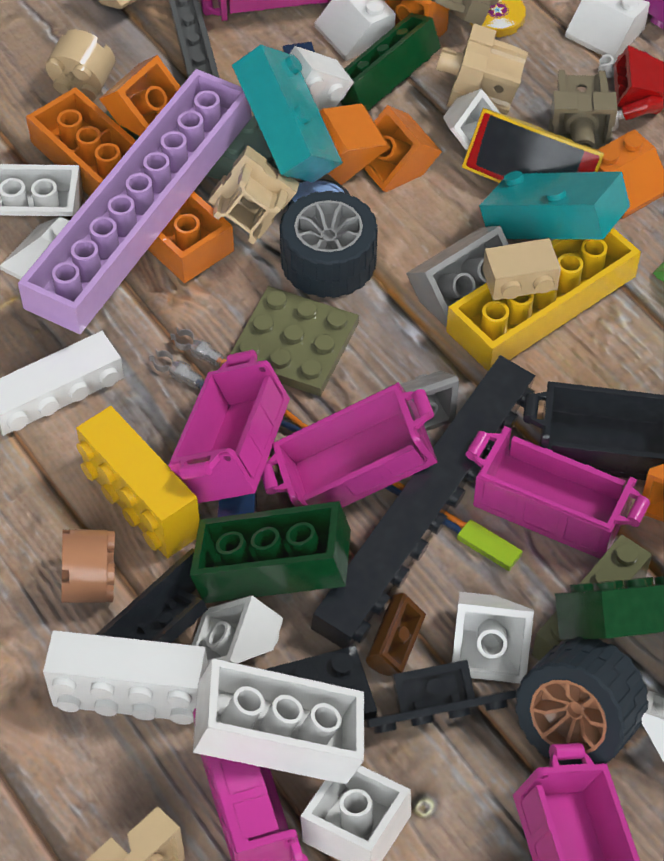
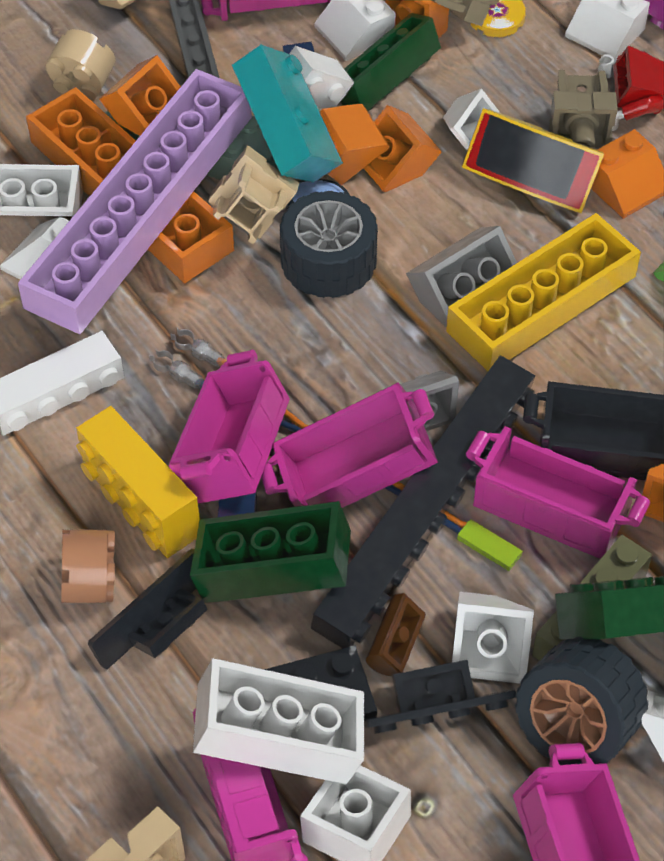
(124, 676): white brick -> none
(238, 630): white slope -> none
(298, 338): olive plate -> none
(484, 65): tan piece -> none
(521, 269): tan brick -> none
(556, 205): teal brick -> none

